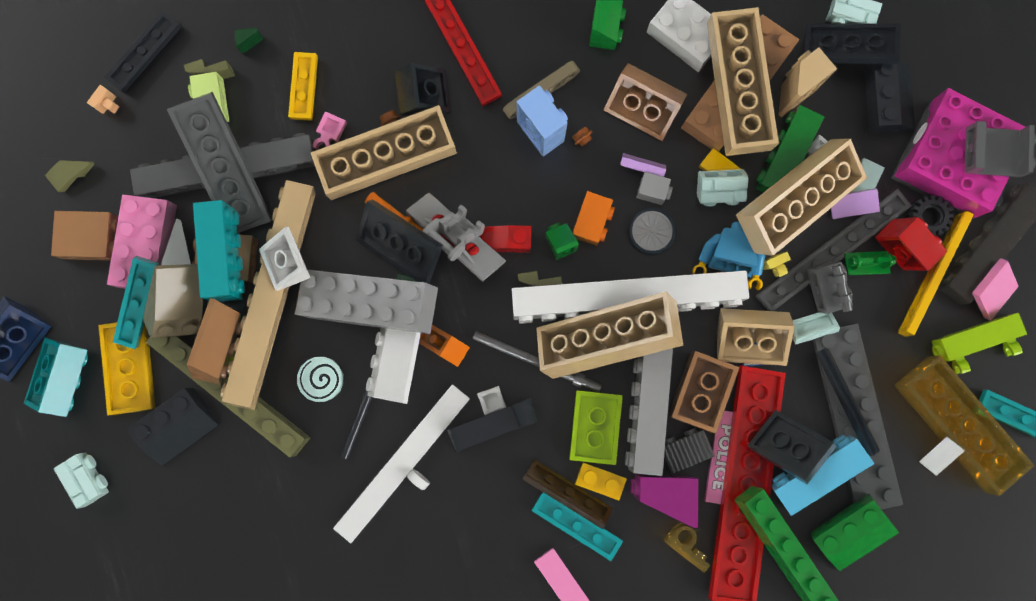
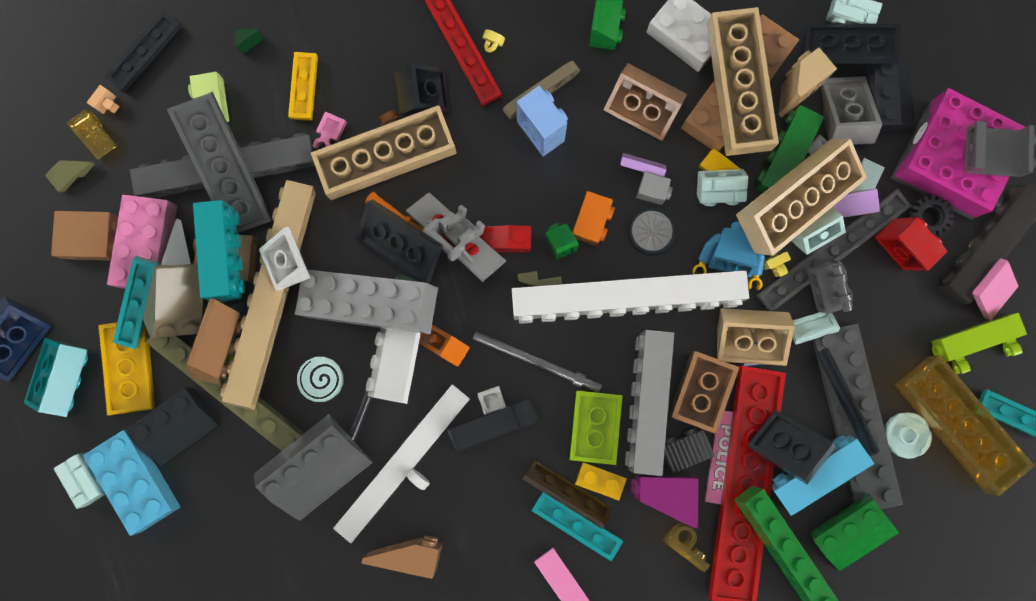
(91, 133): none -> clear yellow plate
(131, 482): none -> medium azure brick
(200, 67): olive slope -> none
(311, 469): none -> dark grey slope
(412, 557): none -> medium nougat slope
(494, 38): none -> light yellow tile
(582, 136): dark orange plate -> none
(609, 335): tan brick -> none
(820, 232): none -> light aqua brick
(850, 110): none -> light grey slope
(869, 263): green hinge -> none
(908, 435): none -> light aqua tile
(934, 275): yellow tile -> none
(941, 456): white sticker -> none

